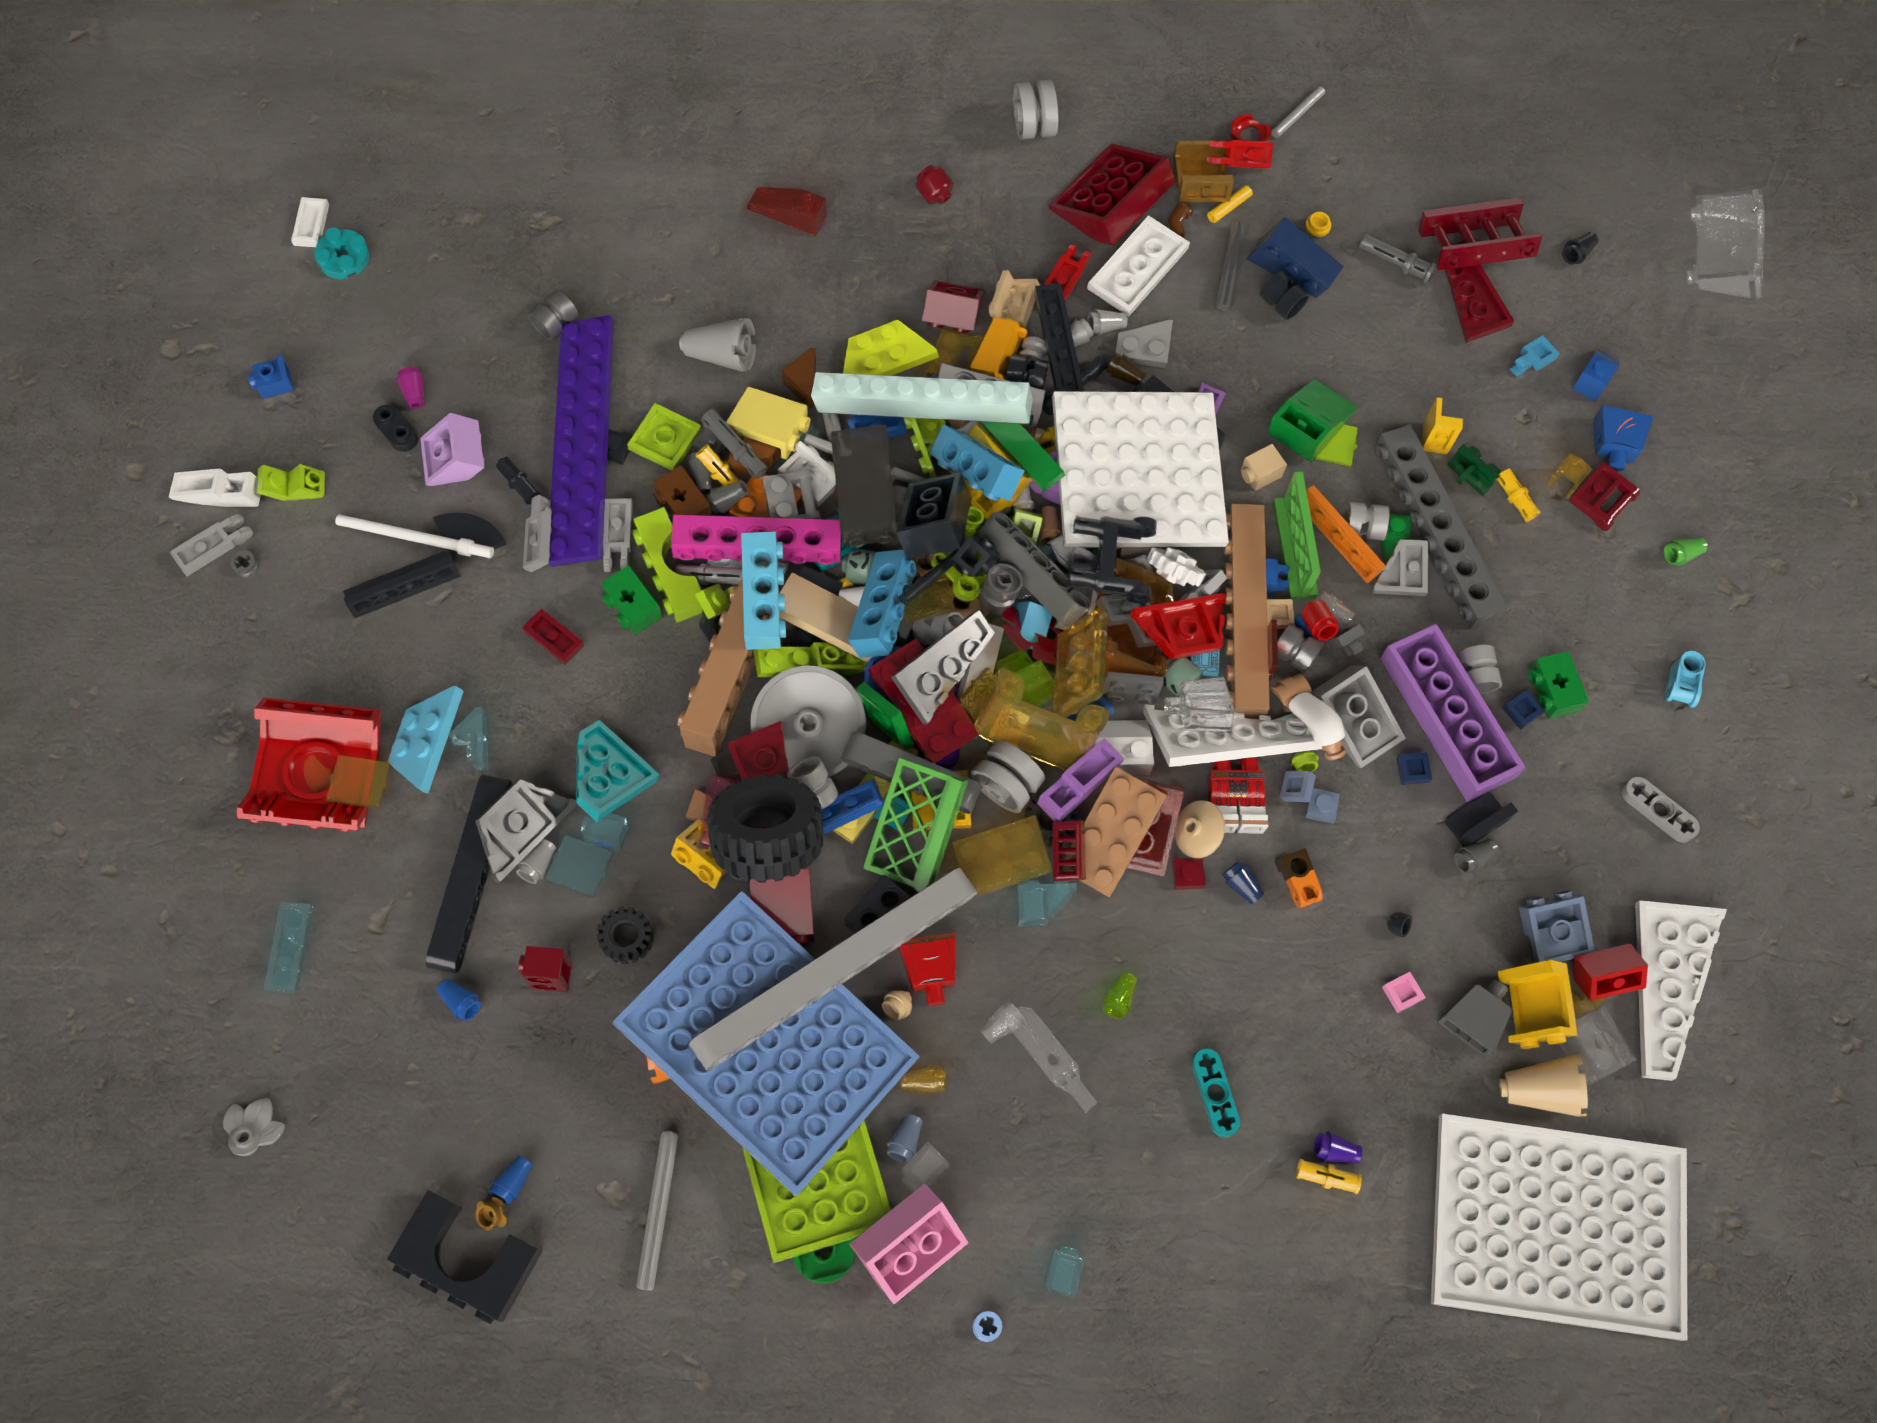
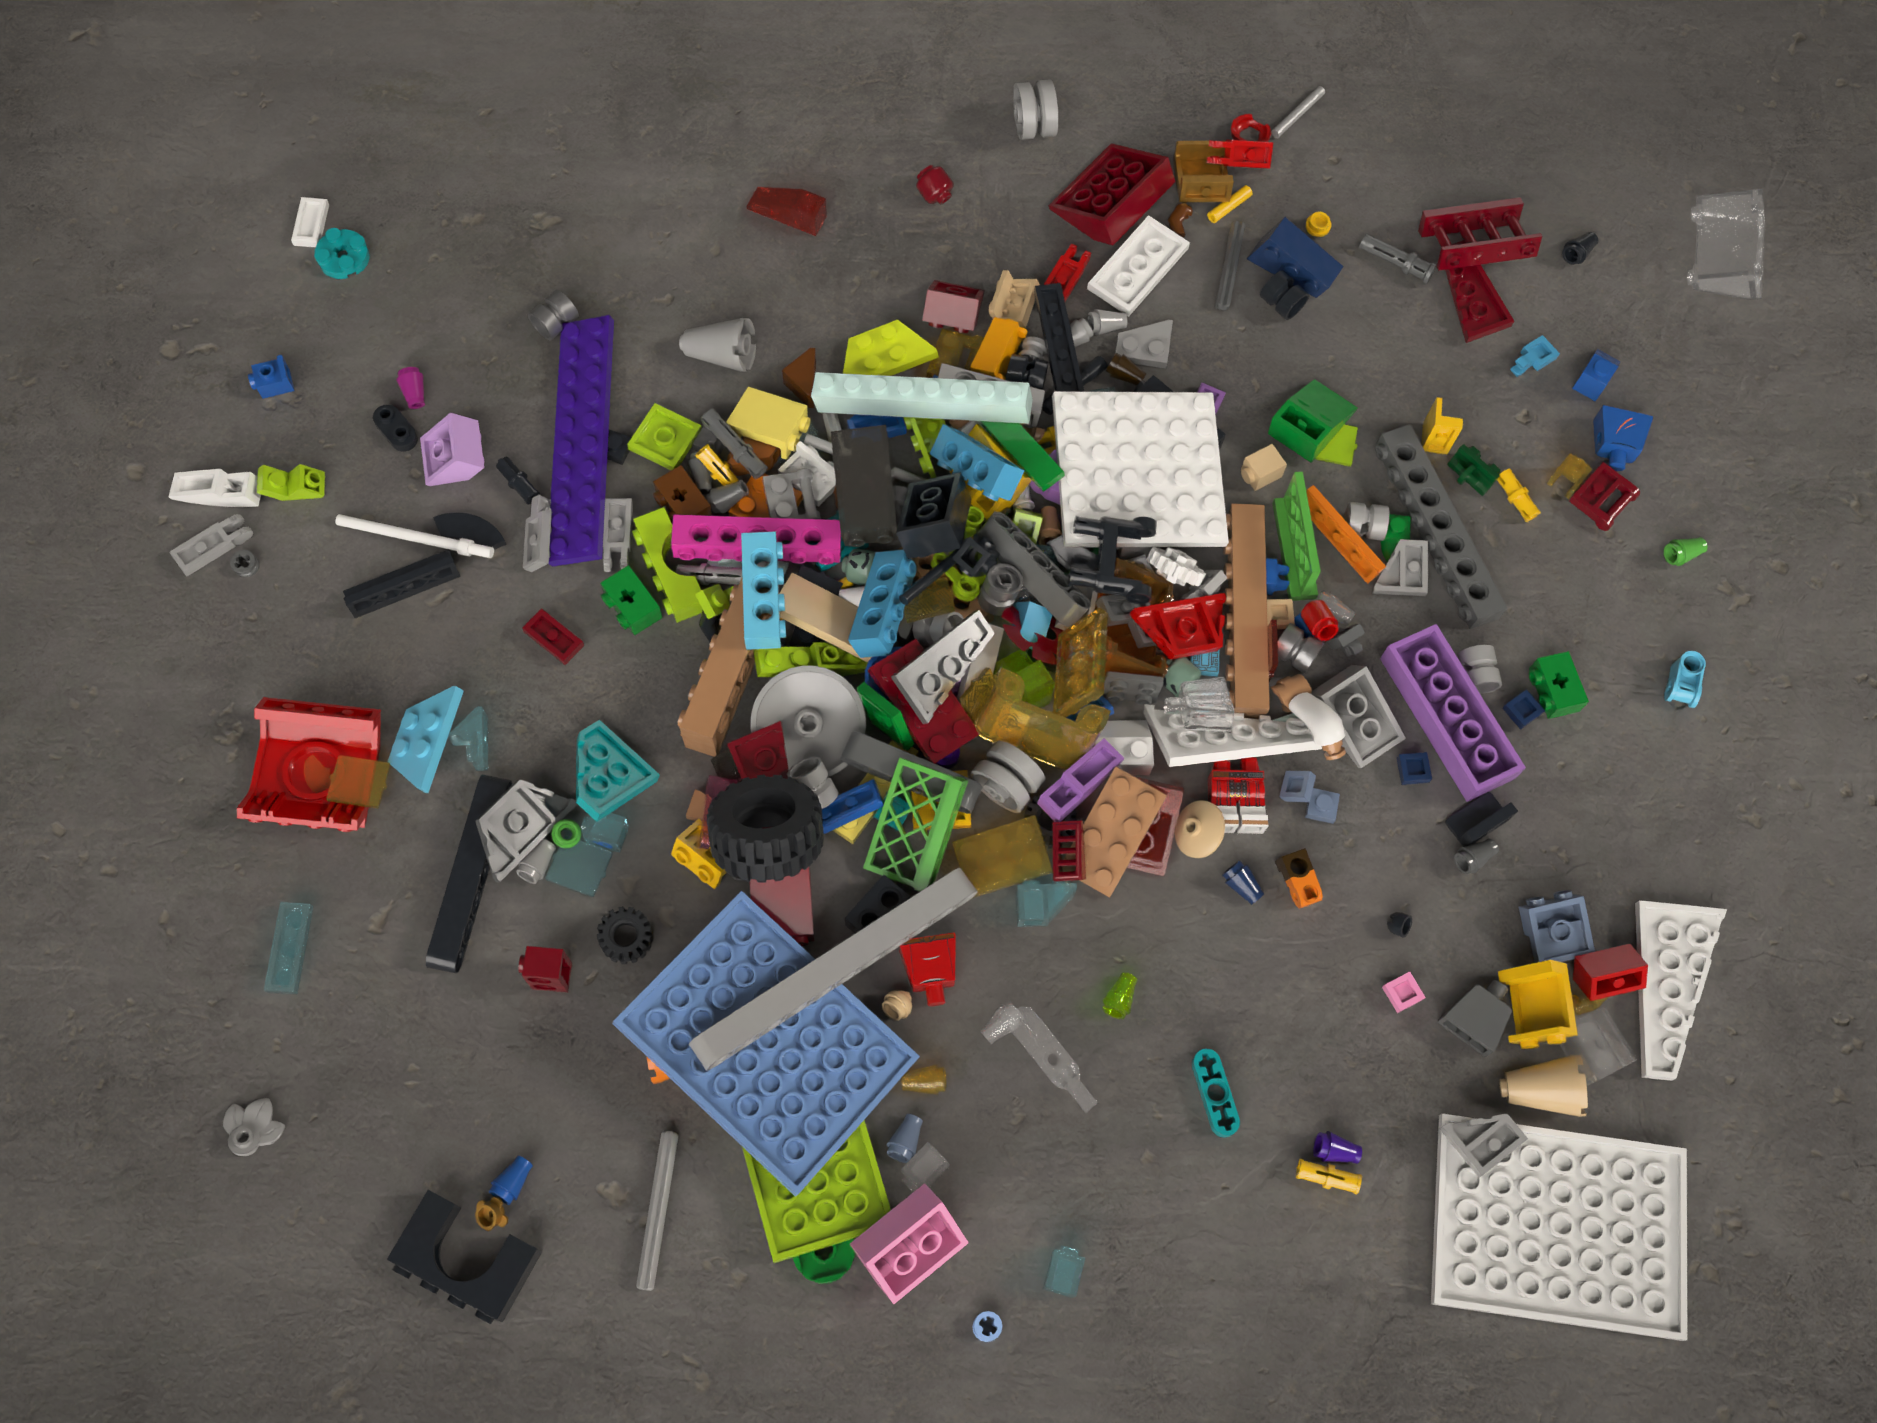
(459, 1000): blue cone -> none
(566, 824): none -> bright green plate
(1188, 873): dark red plate -> none
(1305, 761): lime plate -> none
(1484, 1140): none -> light grey wing
(1672, 807): light grey beam -> none

